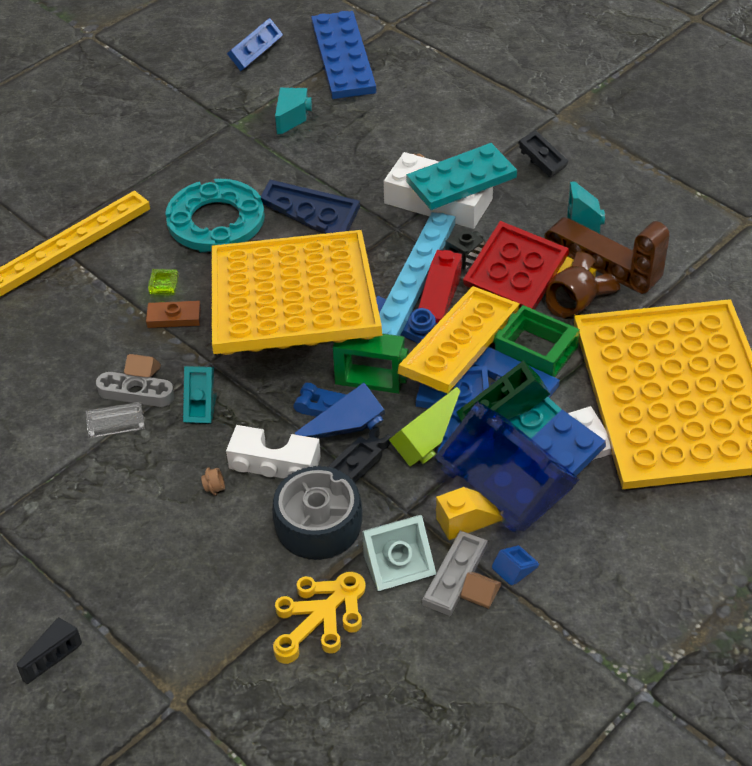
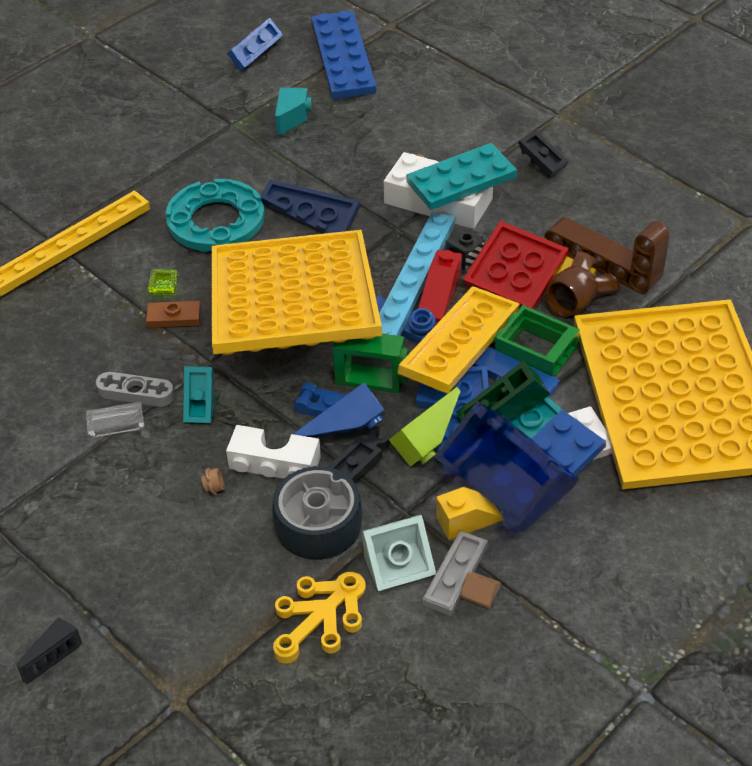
(141, 365): medium nougat slope -> none
(514, 564): blue slope -> none
(584, 208): teal slope -> none

